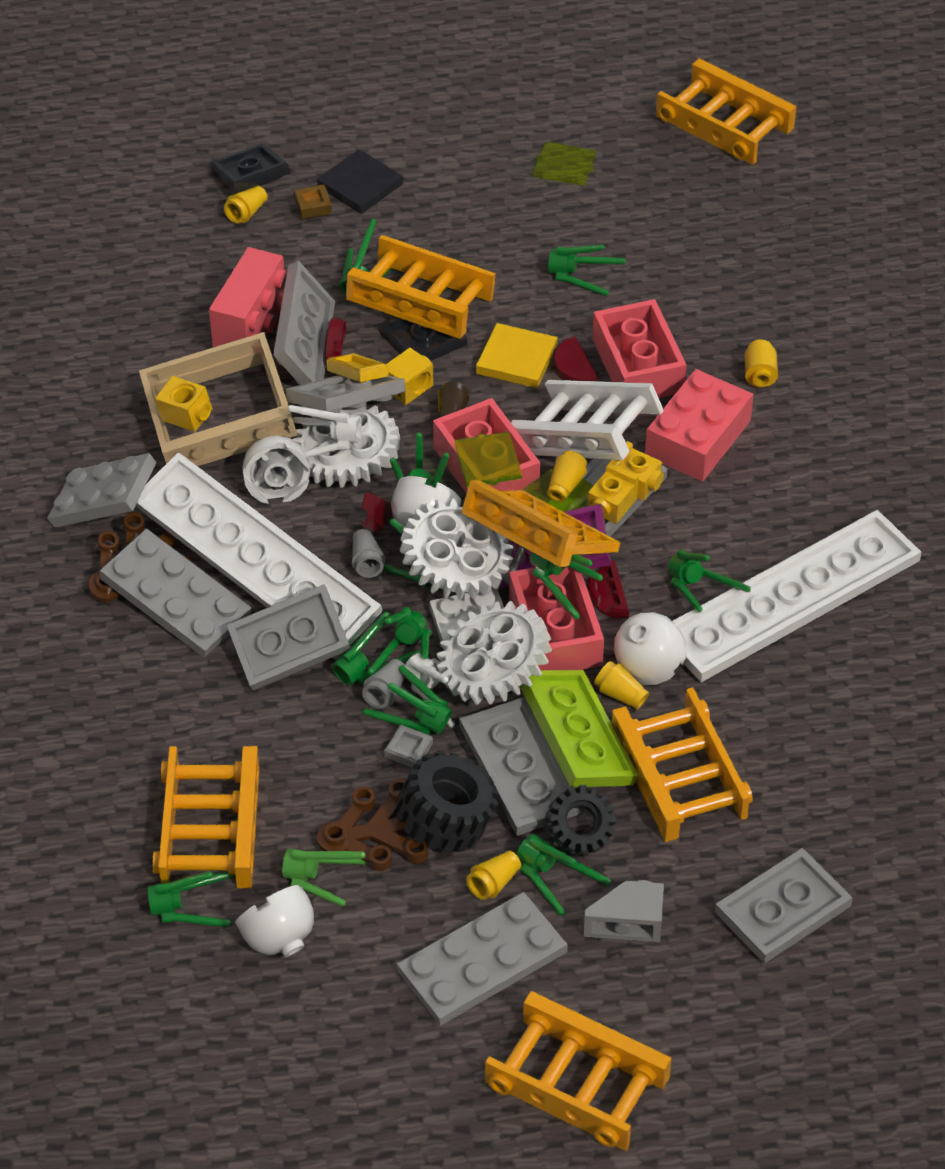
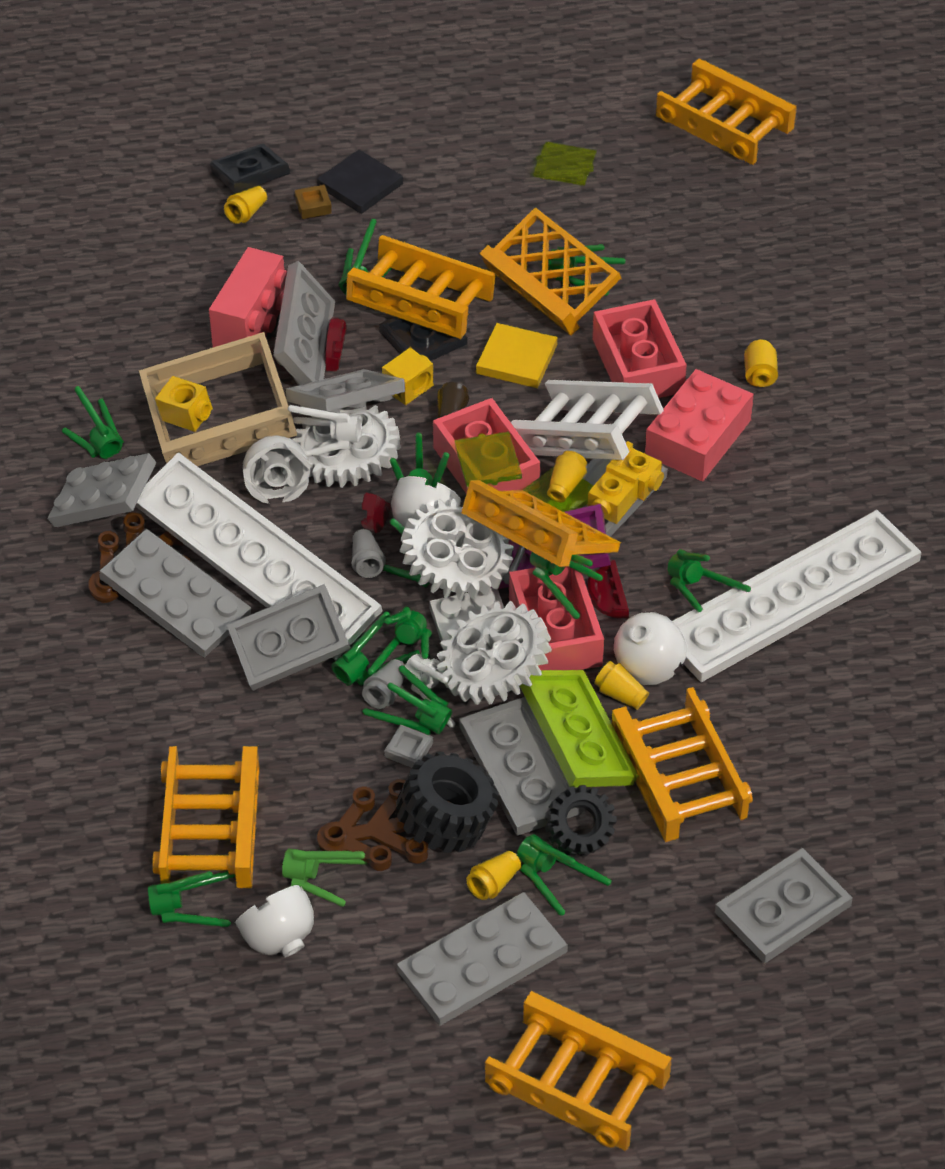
(103, 439): none -> green plant
(357, 367): yellow tile -> none
(528, 283): none -> light orange fence
(572, 362): dark red tile -> none
(627, 913): light grey slope -> none

